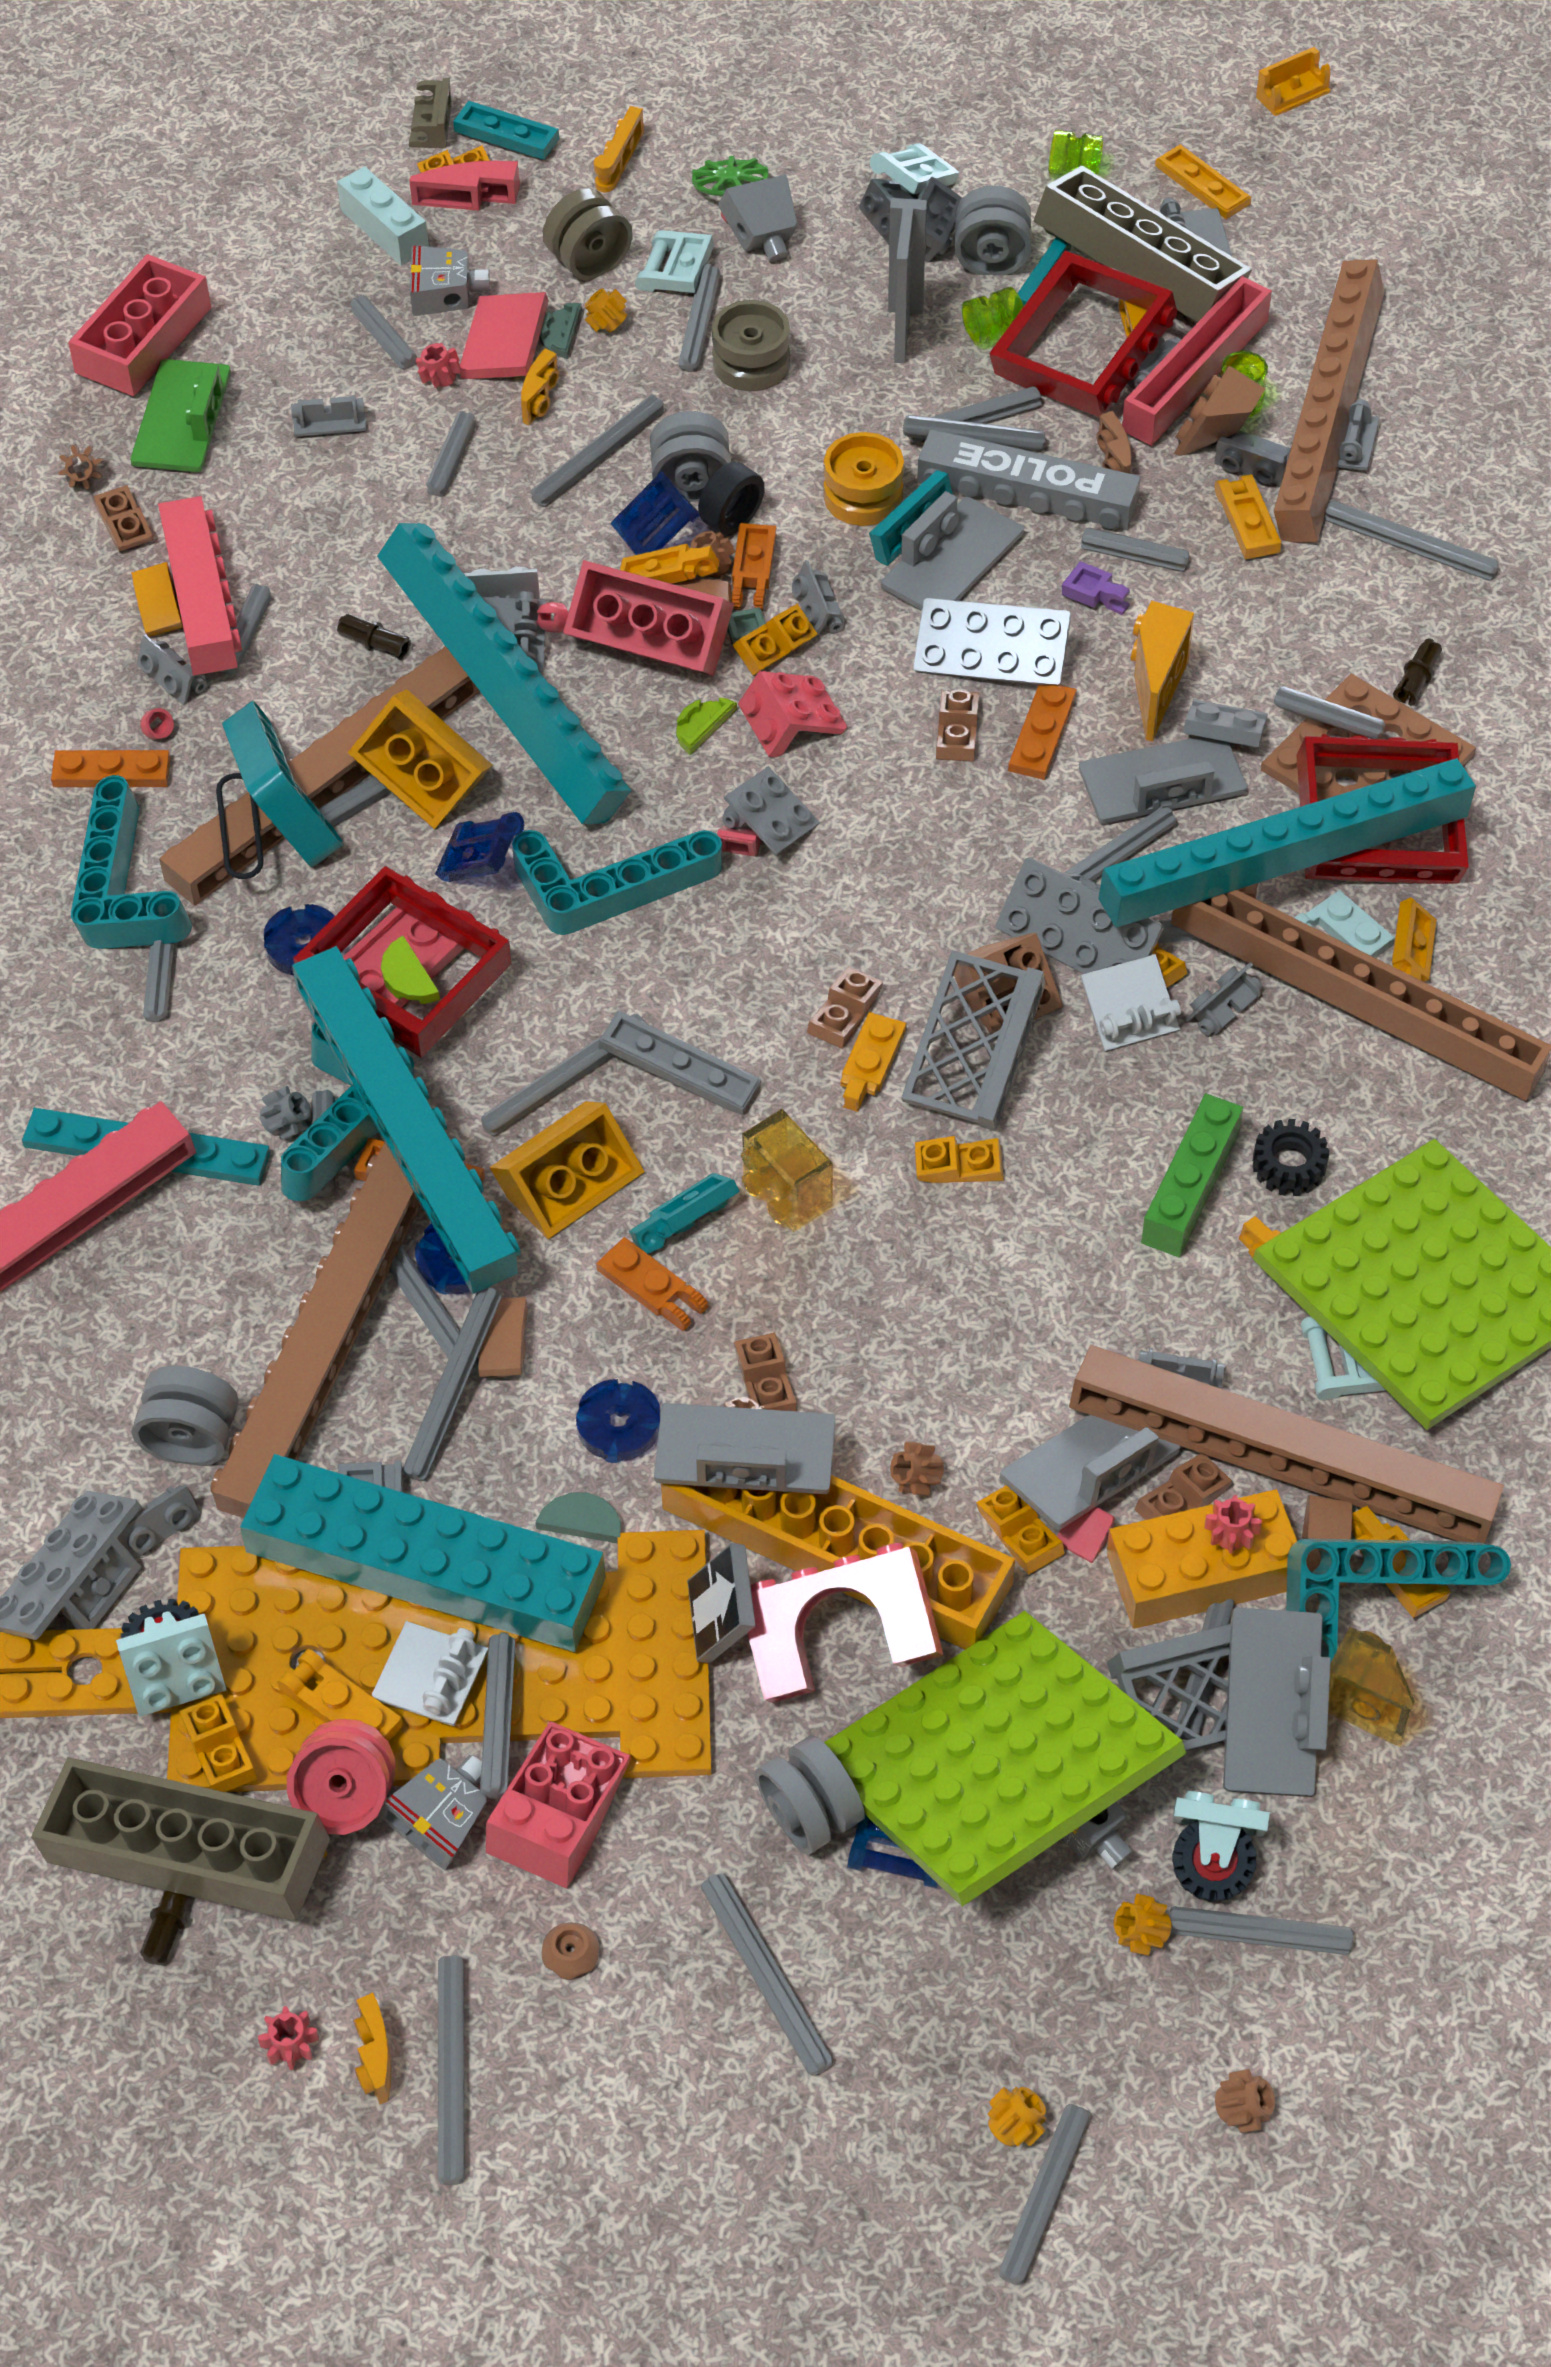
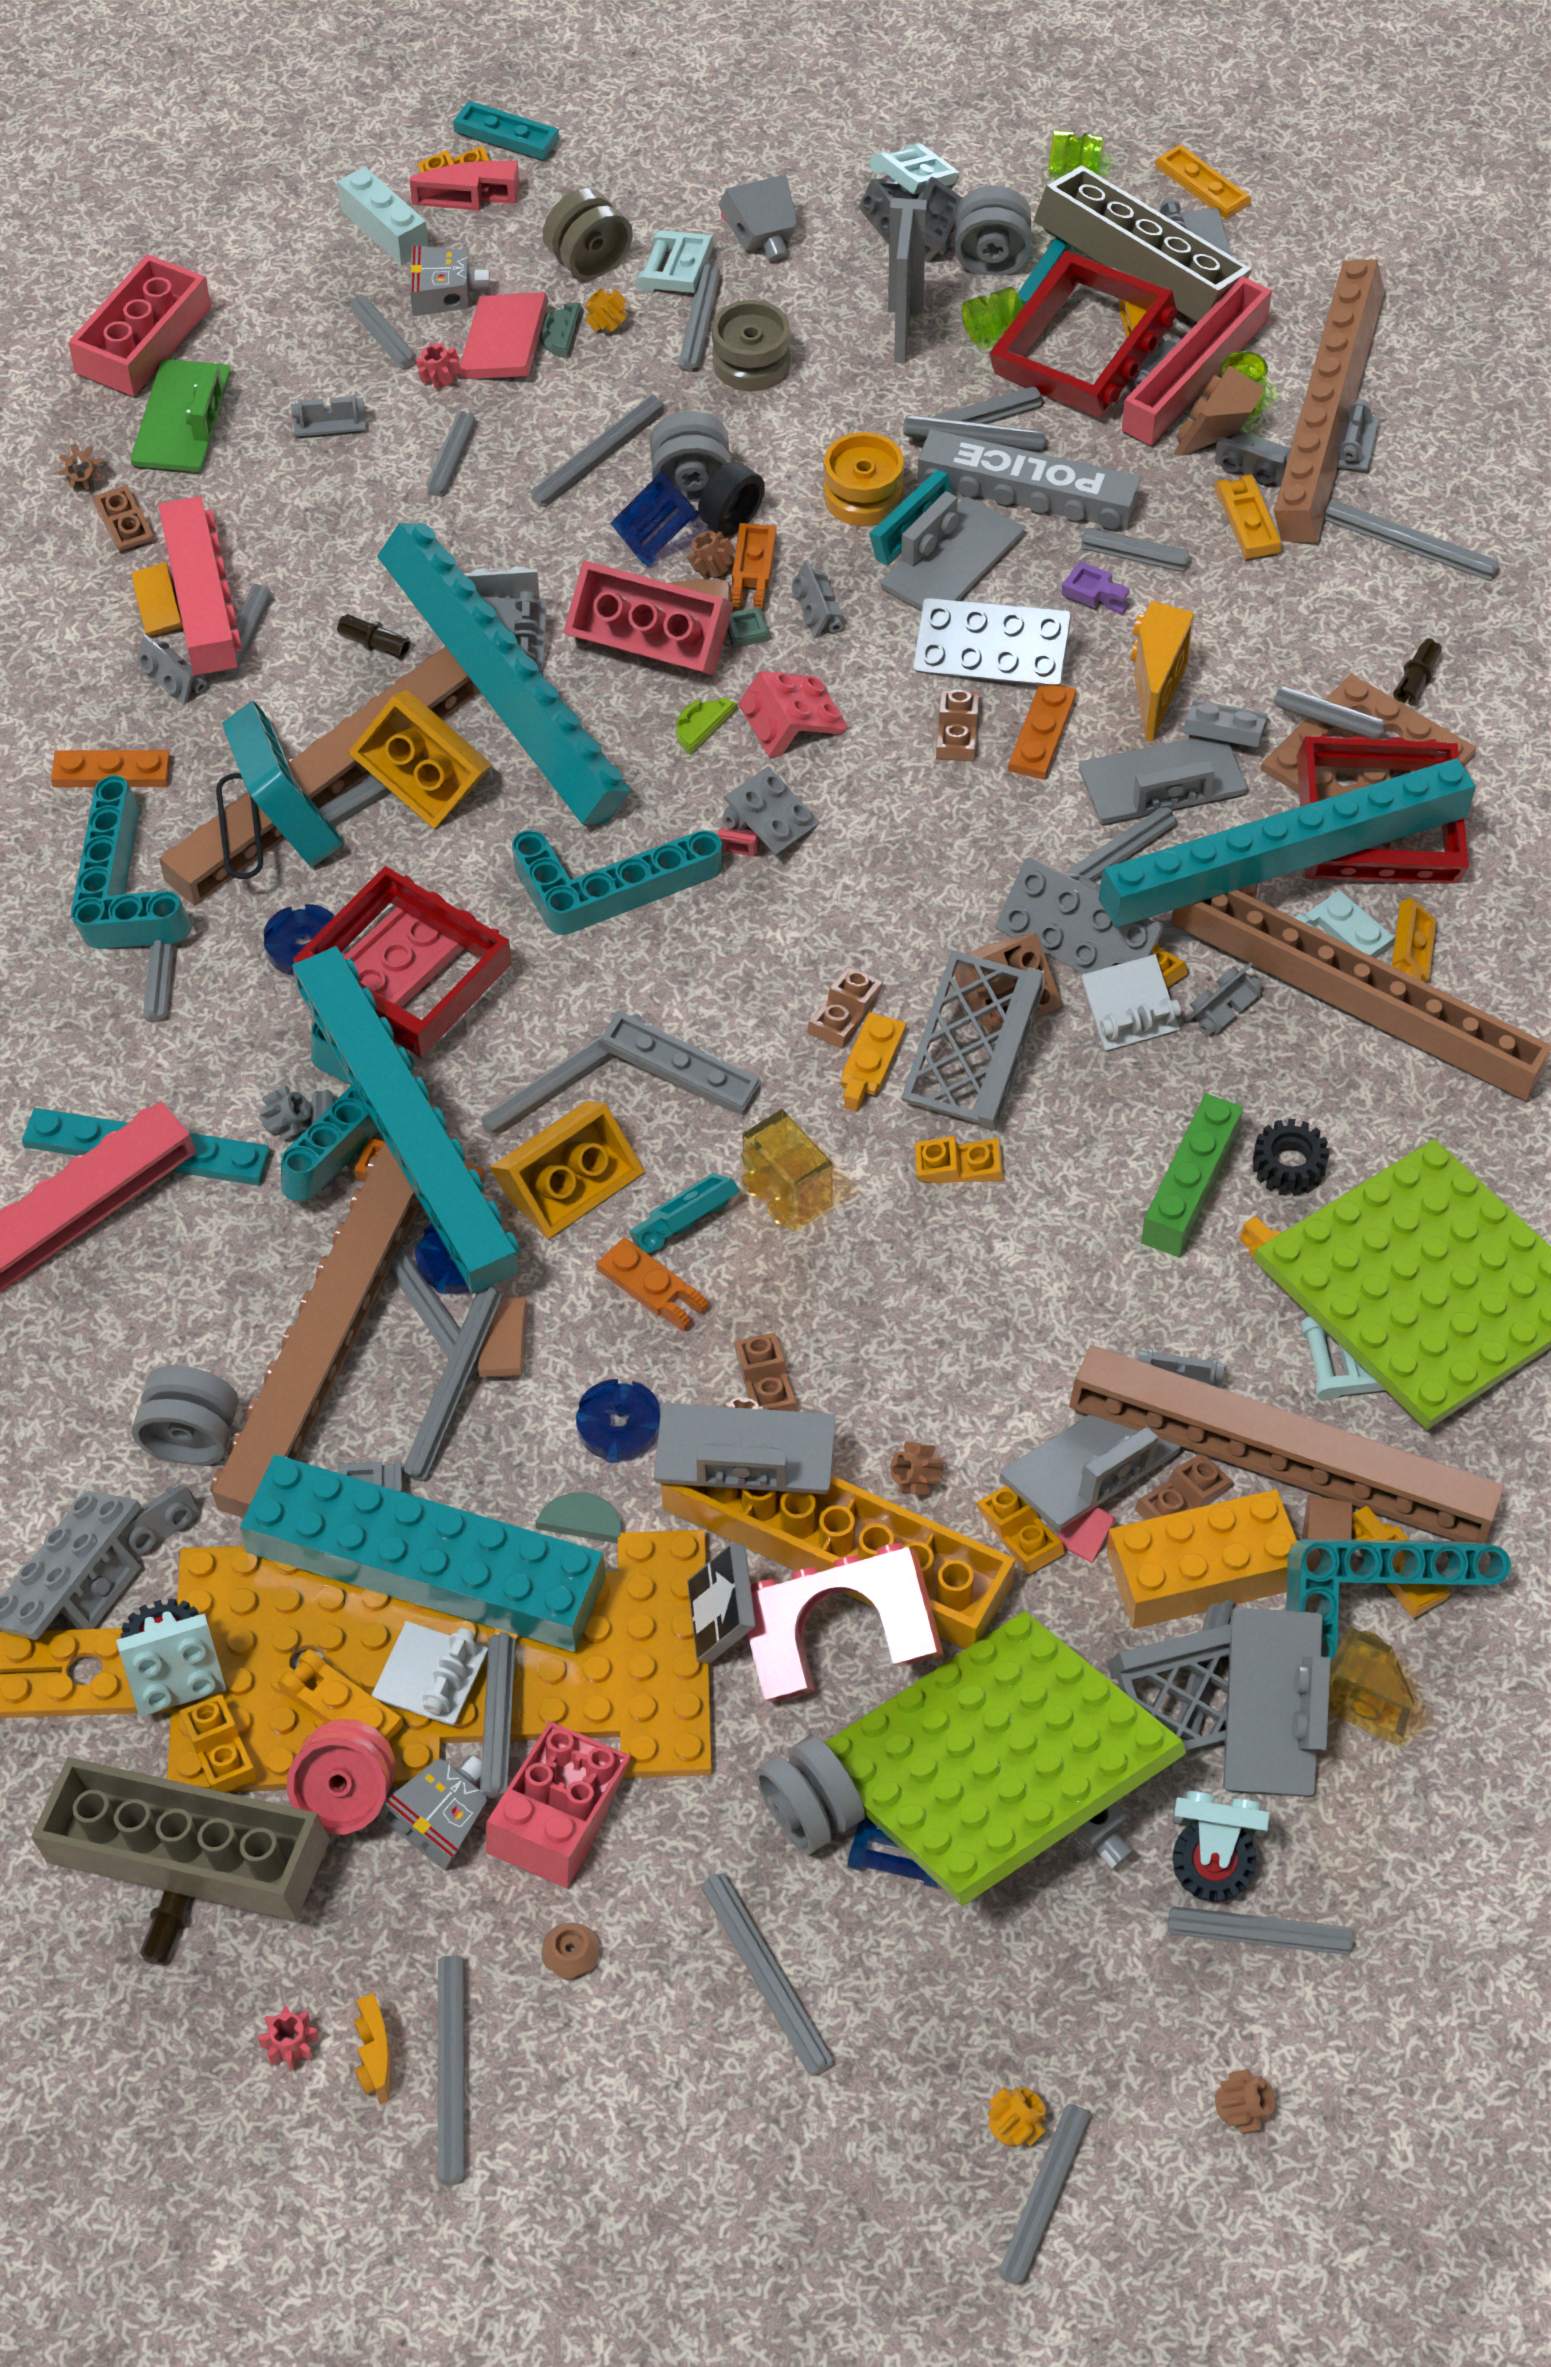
(162, 729): coral hinge -> none
(405, 974): lime tile -> none
(431, 115): dark tan hinge -> none
(479, 847): clear blue plate -> none
(540, 378): light orange slope -> none
(560, 617): coral hinge -> none
(619, 150): light orange plate -> none
(673, 563): light orange hinge -> none
(727, 176): bright green wheel -> none
(775, 639): light orange slope -> none
(1114, 442): nougat slope -> none
(1142, 1924): light orange gear -> none
(1233, 1524): coral gear -> none
(1293, 82): light orange hinge -> none

